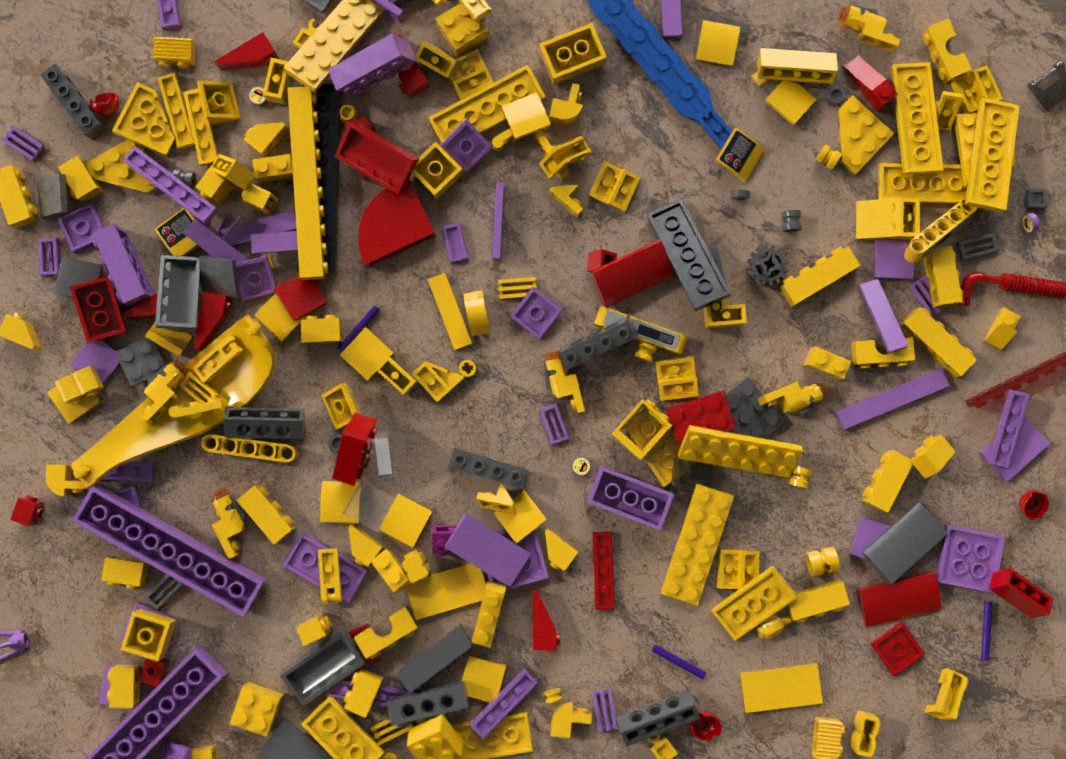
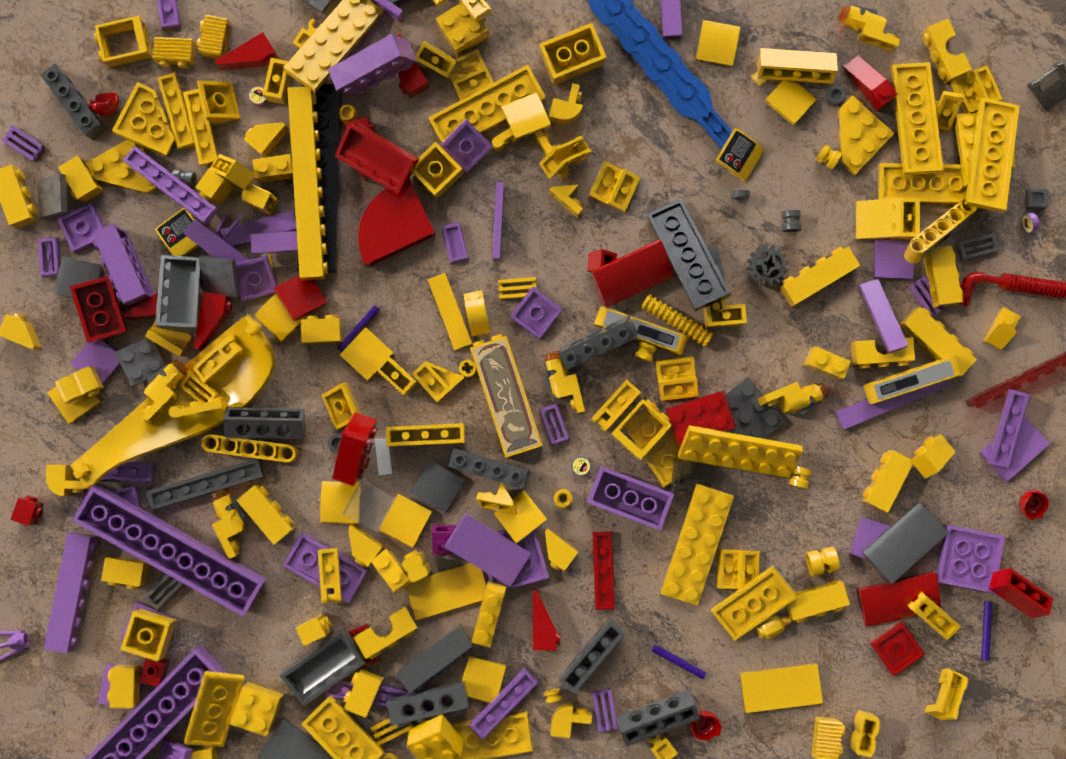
(70, 592): none -> medium lavender brick
(121, 26): none -> yellow window
(205, 484): none -> dark grey plate
(213, 37): none -> yellow brick
(214, 709): none -> yellow tile
(425, 434): none -> yellow brick
(437, 486): none -> dark grey slope
(505, 395): none -> brick
(558, 503): none -> yellow plate
(591, 655): none -> dark grey brick
(616, 404): none -> yellow plate
(677, 320): none -> yellow piece
(912, 379): none -> beam
(935, 616): none -> yellow plate

